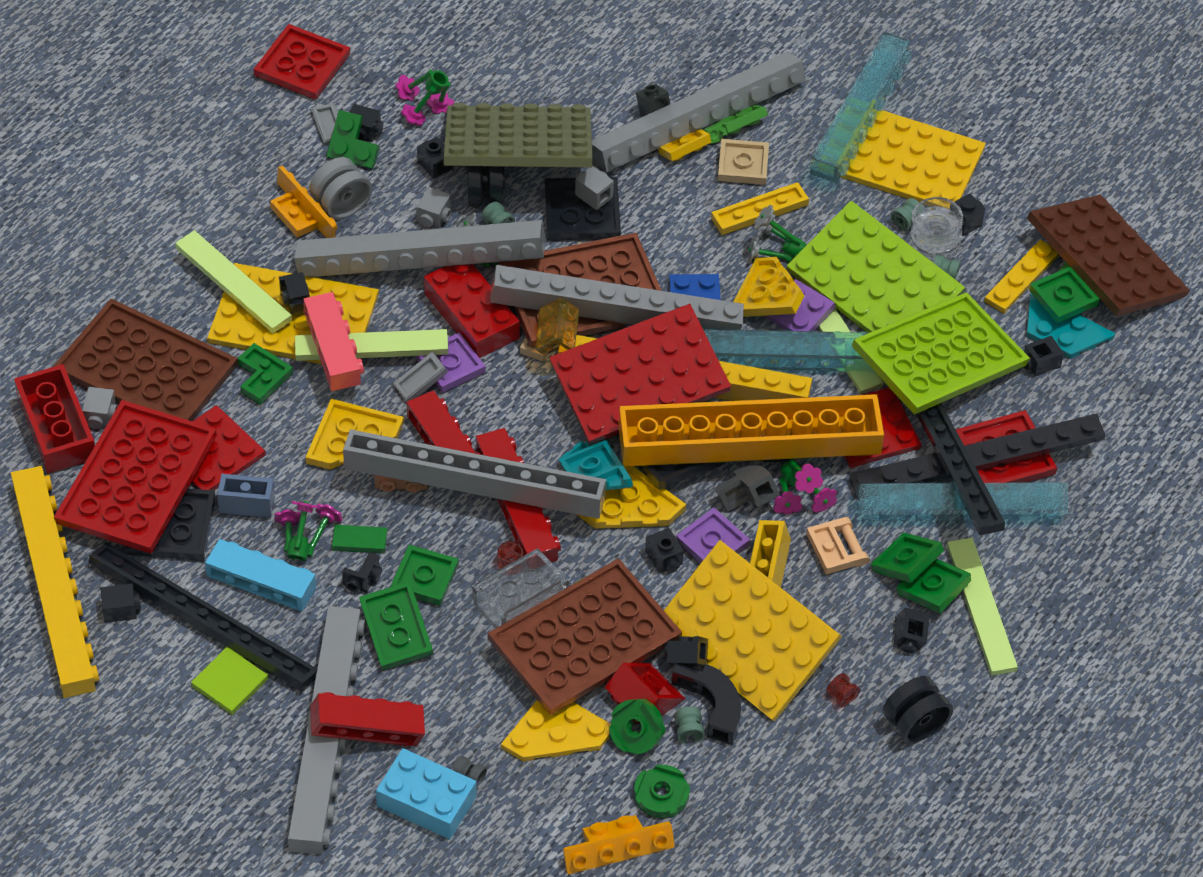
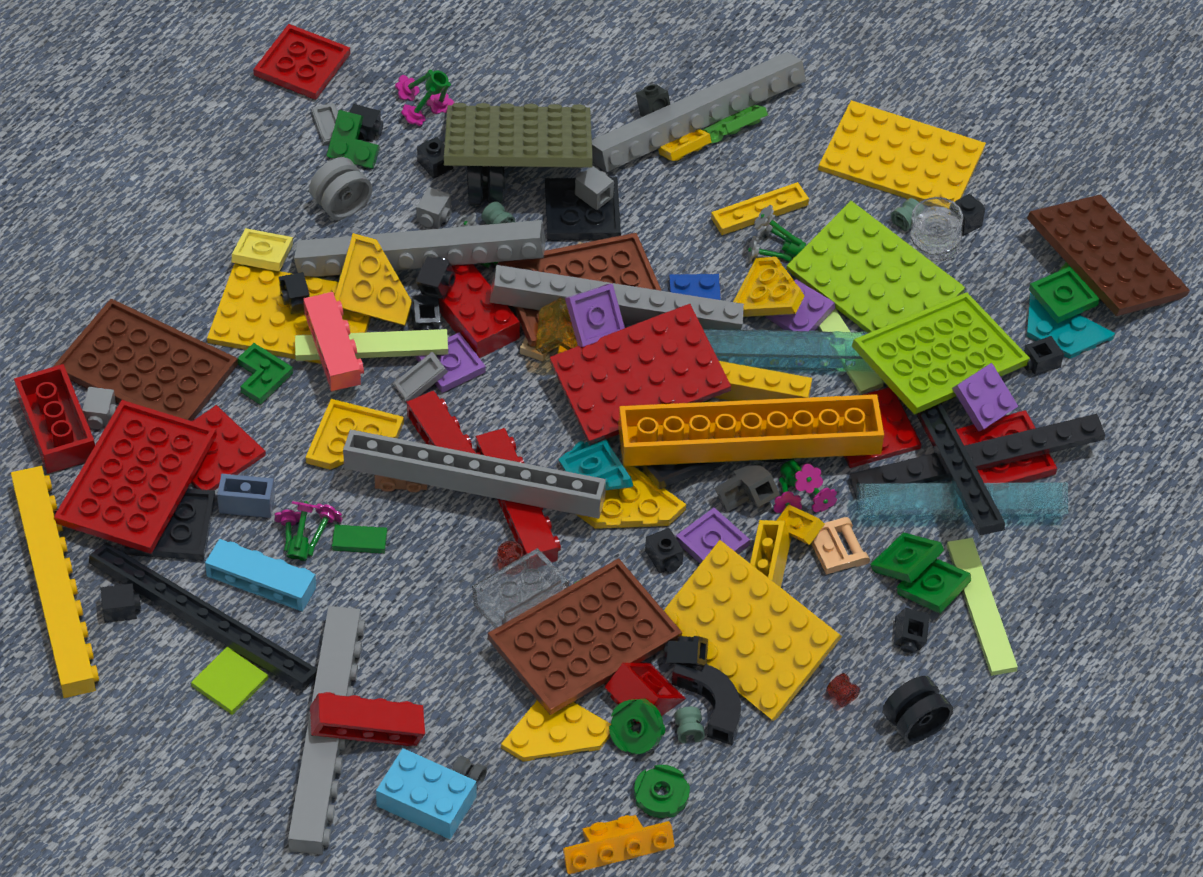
(233, 281): yellowish green tile -> none
(262, 249): none -> light yellow plate
(299, 209): light orange bracket -> none
(363, 579): black bracket -> none
(371, 284): none -> yellow plate
(396, 625): green plate -> none
(426, 307): none -> black brick
(428, 573): green plate -> none
(436, 277): none -> black brick
(594, 314): none -> medium lavender plate
(743, 161): tan plate -> none
(801, 524): none -> yellow plate
(860, 108): clear light blue brick -> none
(950, 267): sand green wheel -> none
(985, 397): none -> medium lavender plate
(1020, 277): yellow plate -> none

